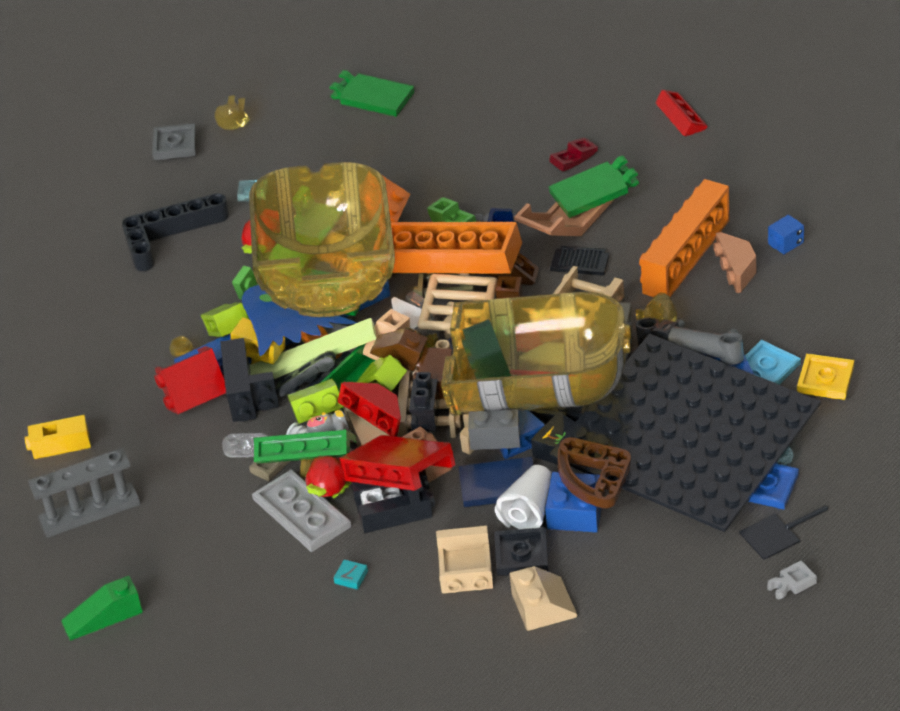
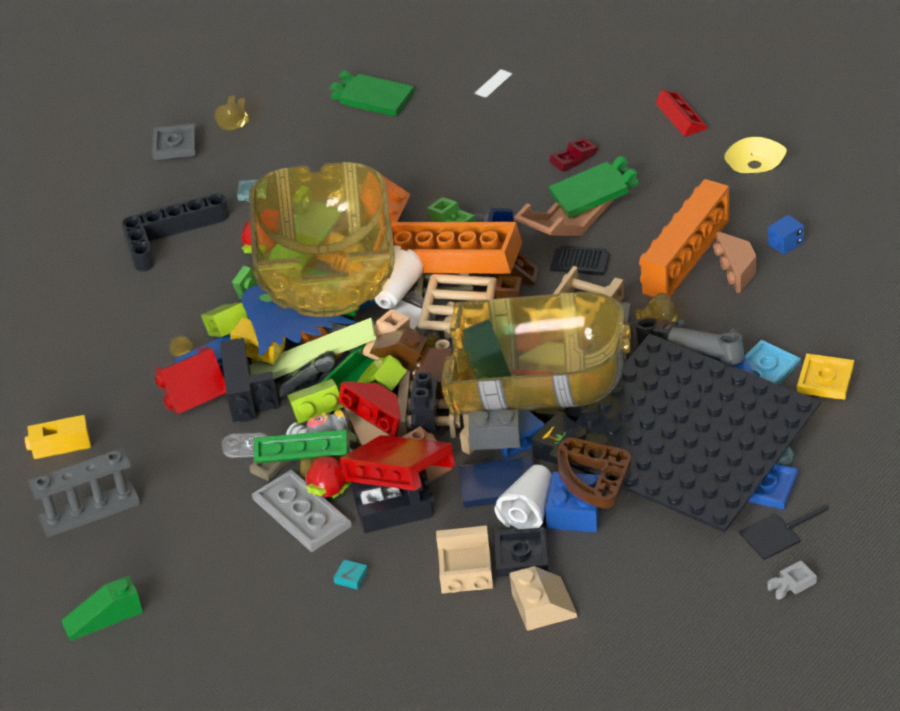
(405, 274): none -> white cone
(493, 83): none -> white sticker
(763, 150): none -> light yellow piece

